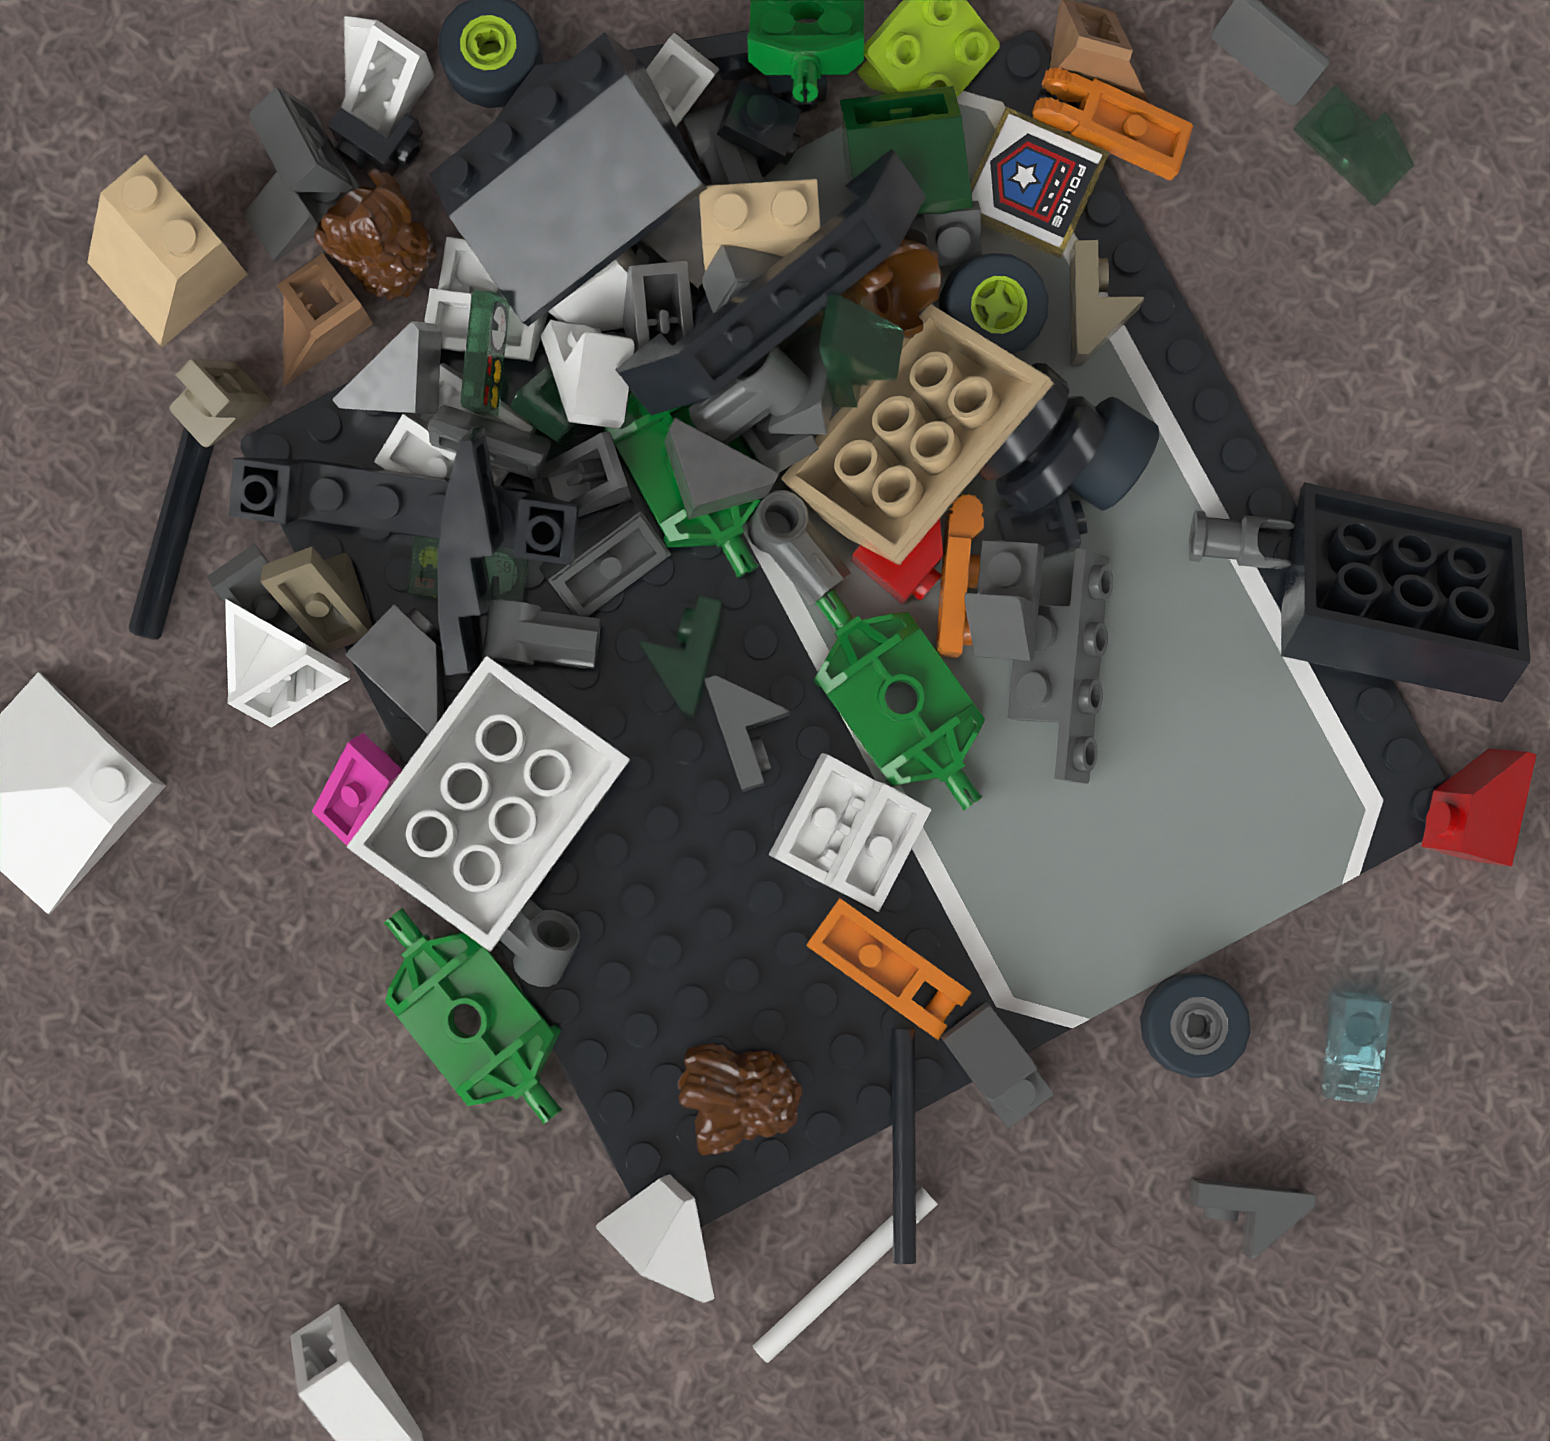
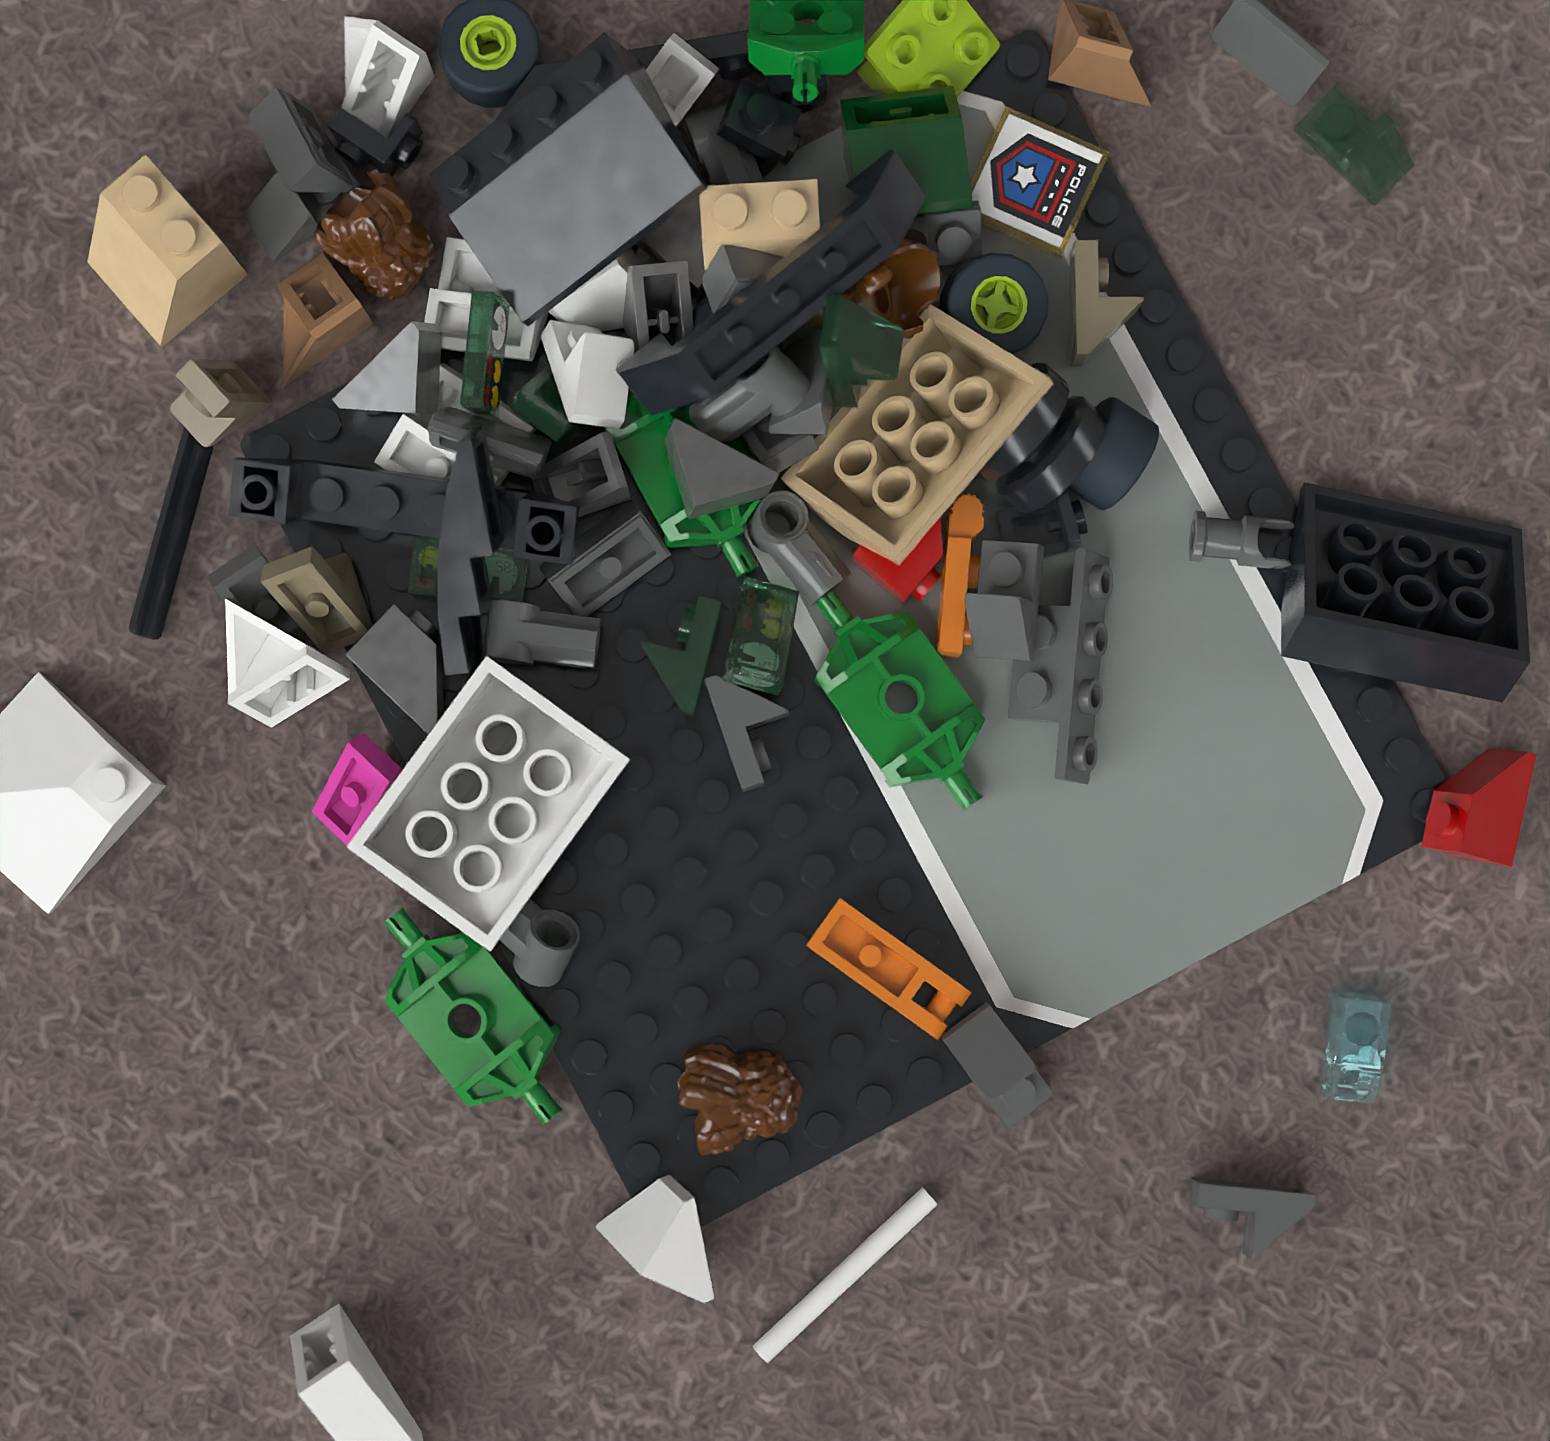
(761, 636): none -> clear green tile
(850, 832): white slope -> none
(904, 1145): black bar -> none
(1115, 122): orange hinge -> none
(1176, 1020): black wheel -> none

